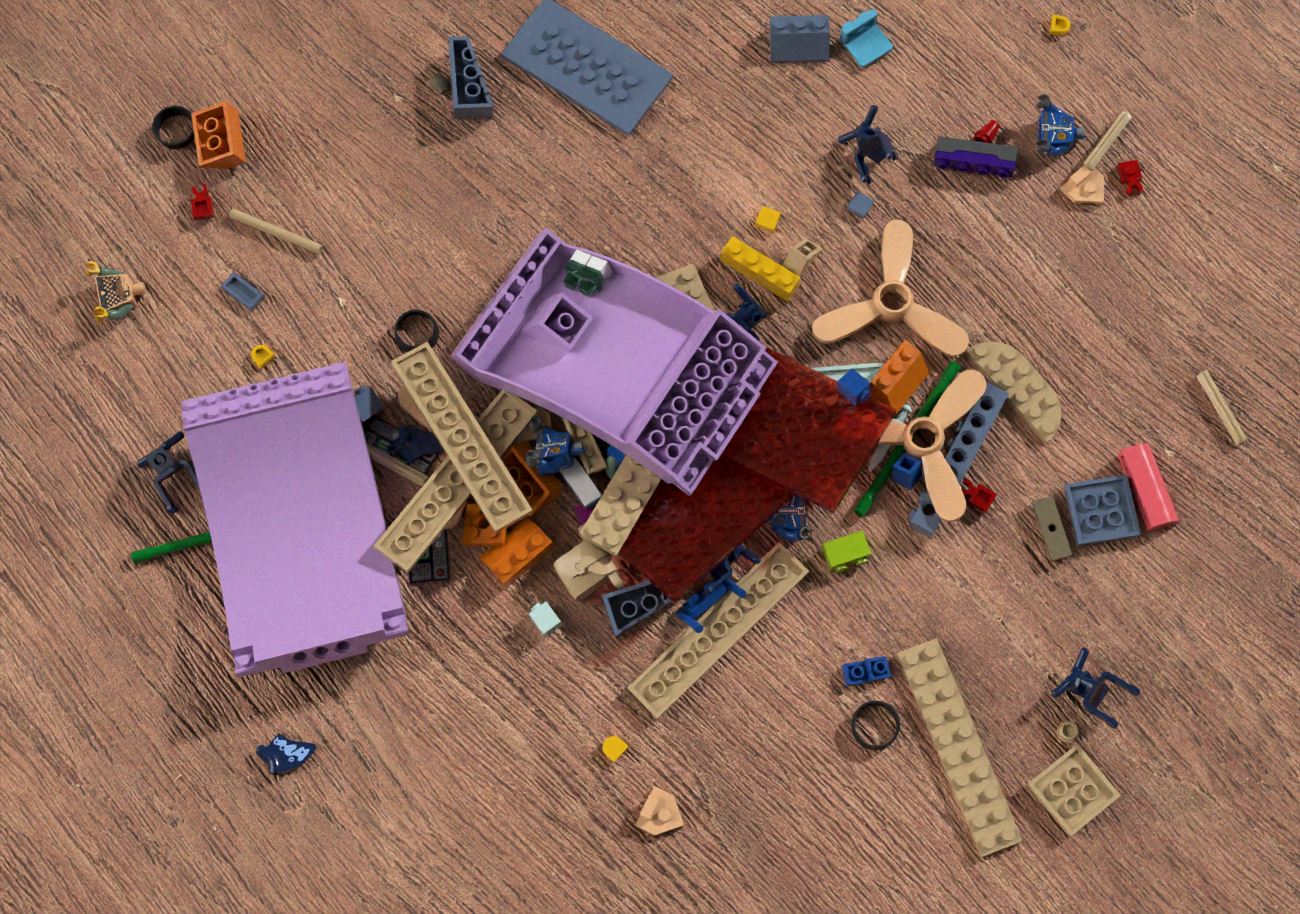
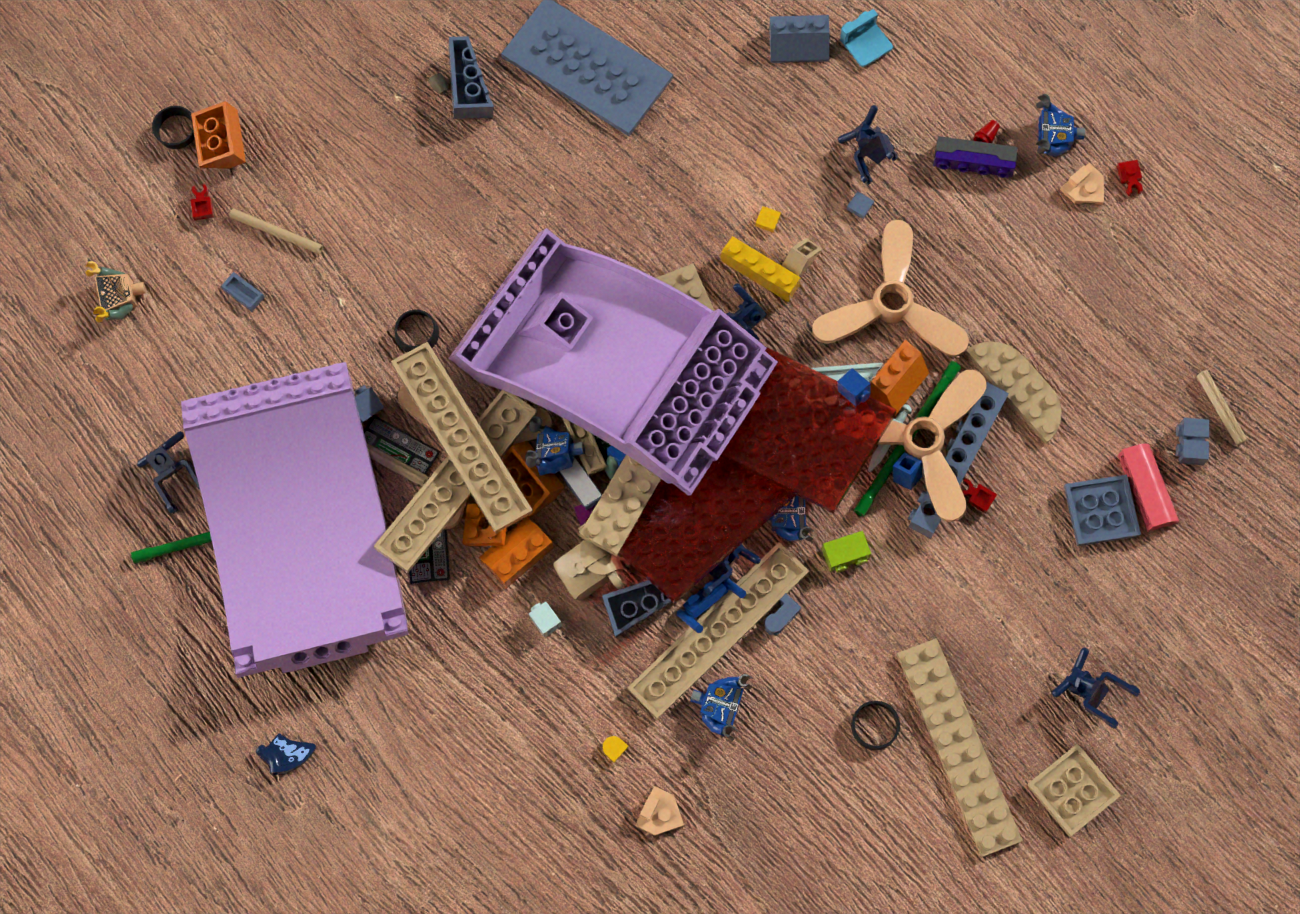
(262, 356): yellow tile -> none
(414, 444): dark blue arm -> none
(587, 271): clear green hips -> none
(721, 703): none -> torso
(786, 613): none -> sand blue leg
(866, 671): blue slope -> none
(1048, 516): dark tan tile -> none
(1059, 25): yellow tile -> none
(1067, 732): tan plate -> none
(1107, 140): tan axle -> none
(1192, 436): none -> sand blue piece

